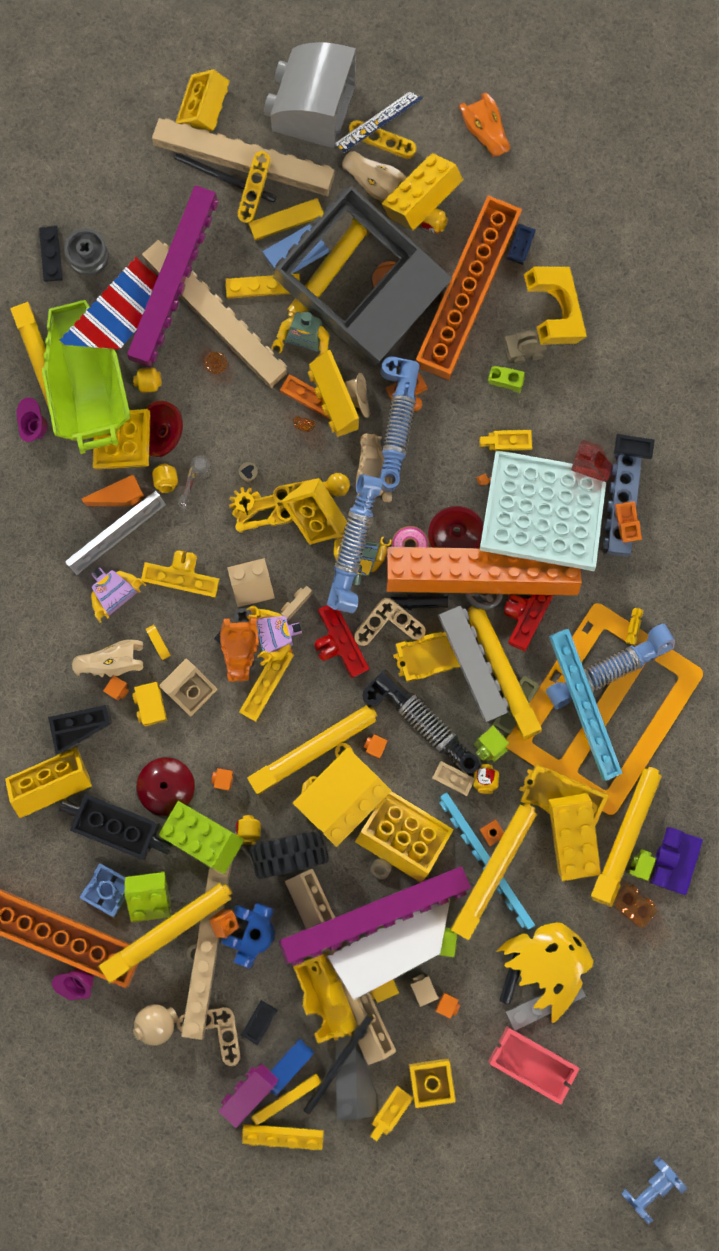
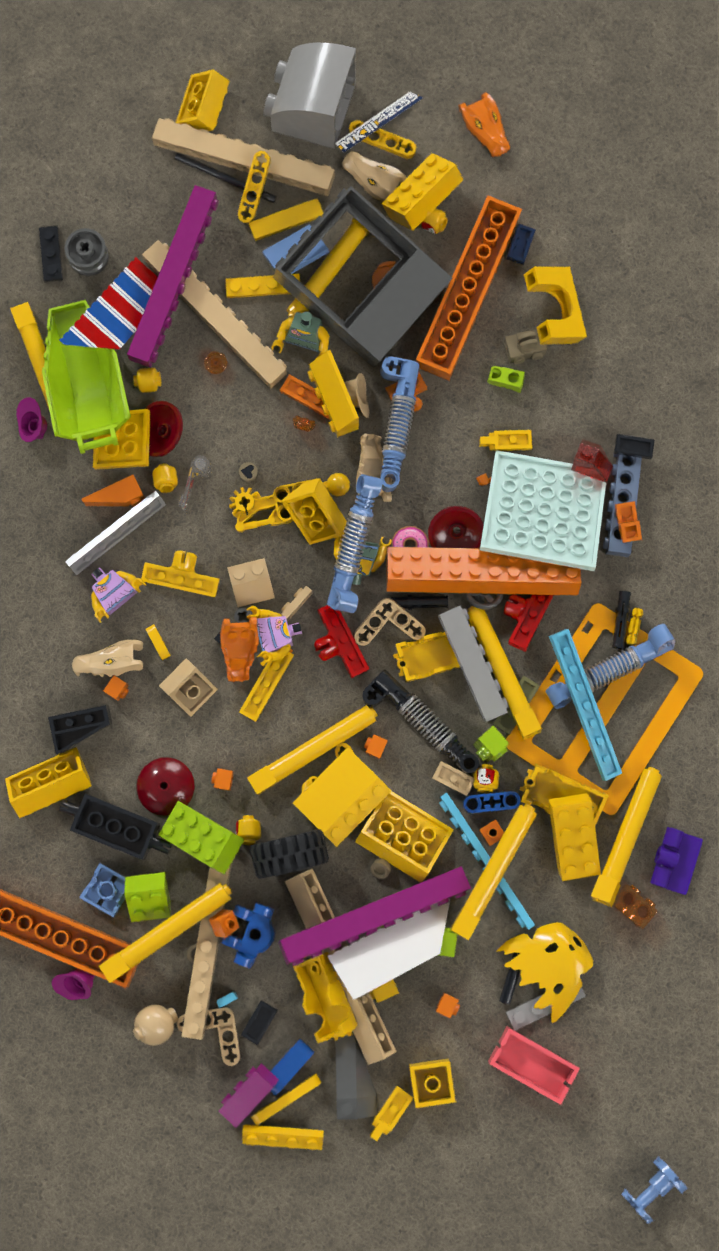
(150, 704): yellow brick -> none
(226, 999): none -> medium azure tile
(359, 1033): black bar -> none
(423, 989): tan brick -> none
(495, 796): none -> blue beam
(624, 597): none -> black pin
(642, 865): lime brick -> none

